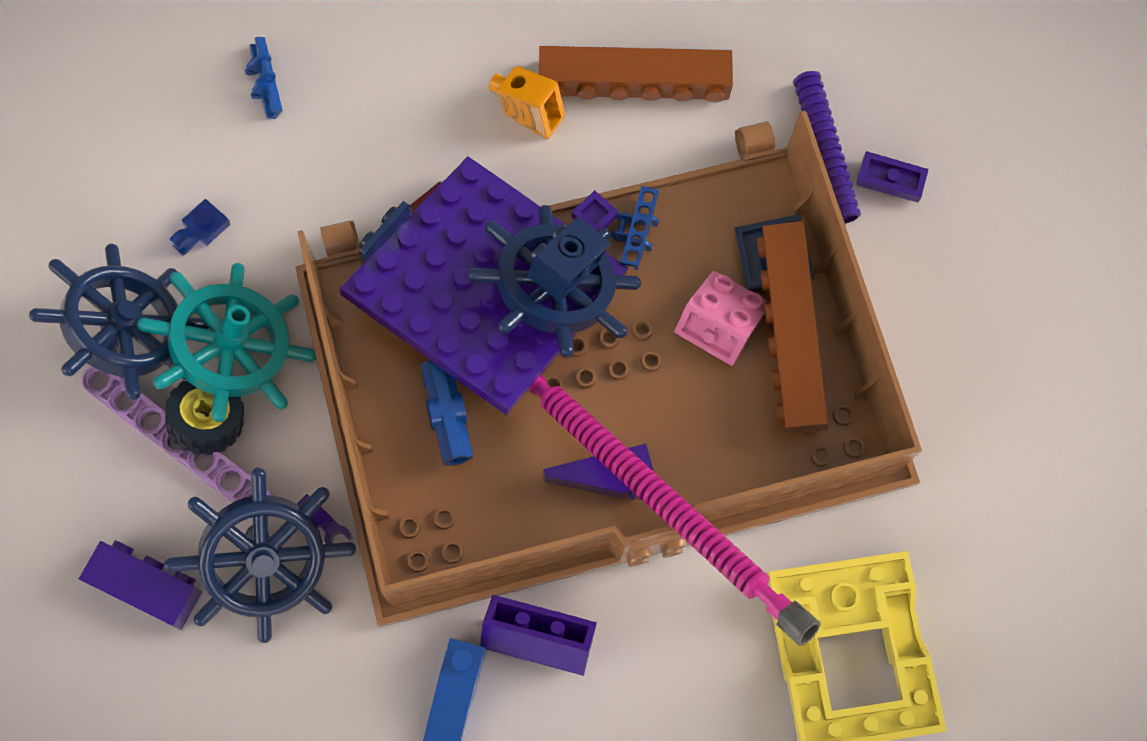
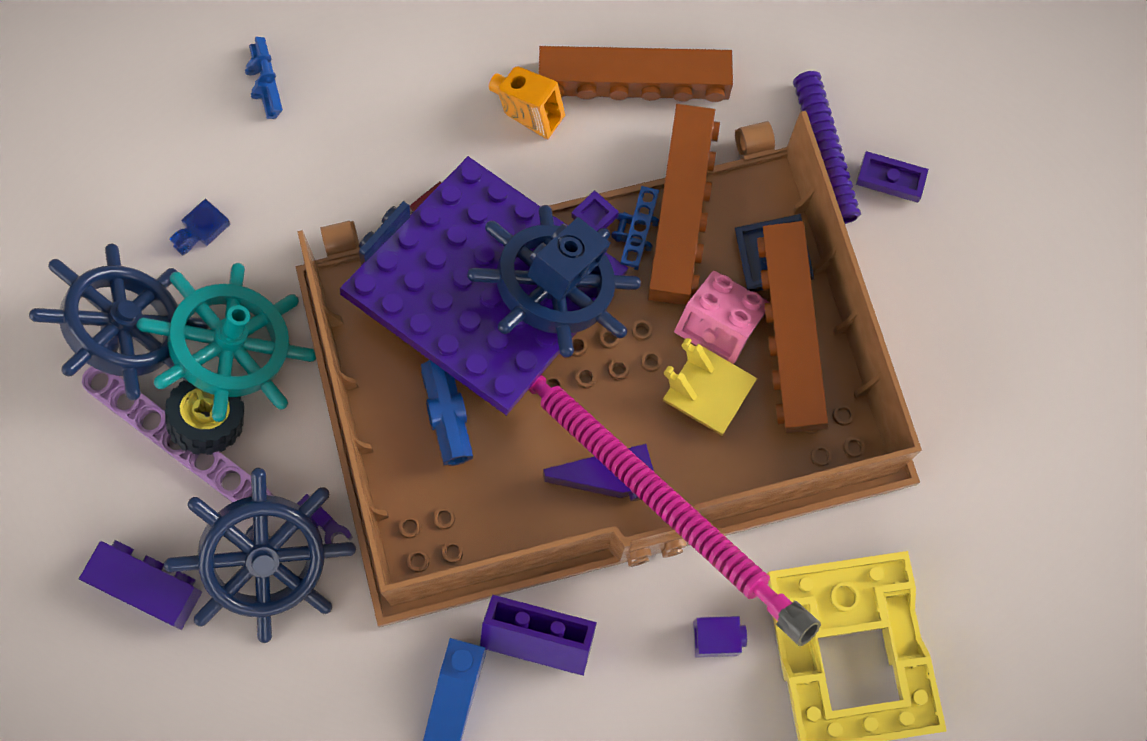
(682, 205): none -> dark orange brick
(708, 387): none -> light yellow plate
(719, 636): none -> dark purple brick

